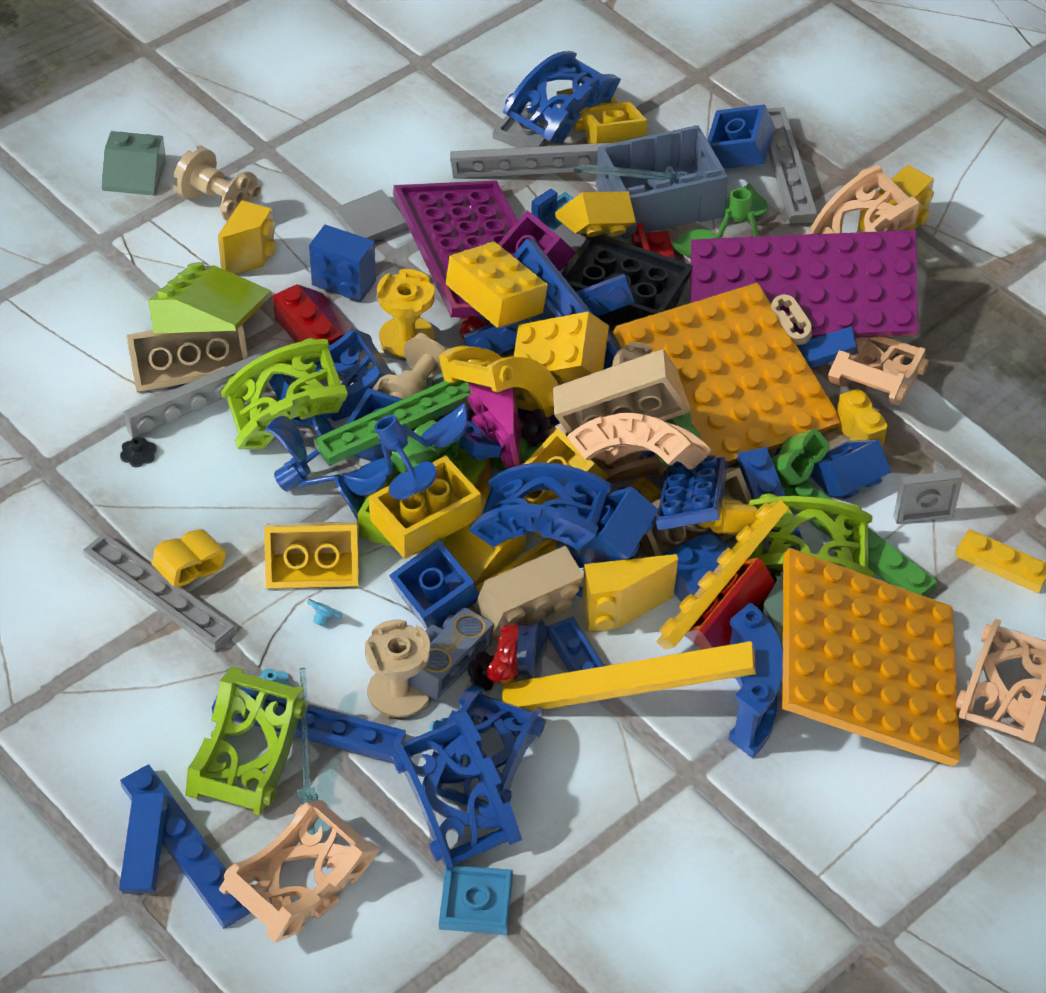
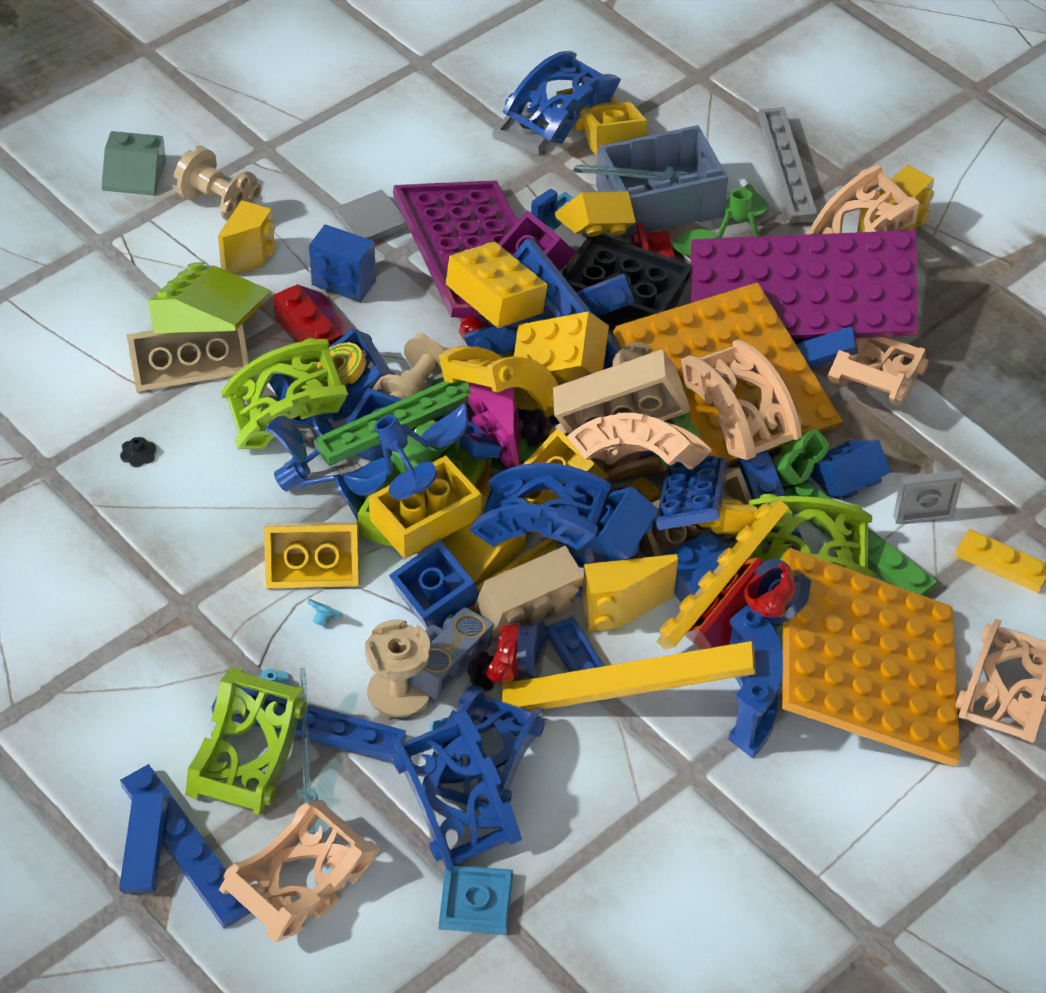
(155, 590): light grey tile -> none
(183, 399): light grey plate -> none
(188, 558): yellow brick -> none
(350, 359): none -> yellow tile
(404, 298): yellow piece -> none
(522, 160): light grey plate -> none
(707, 379): none -> light nougat fence
(741, 136): blue brick -> none
(777, 591): none -> piece
(796, 316): tan beam -> none
(859, 419): yellow brick -> none

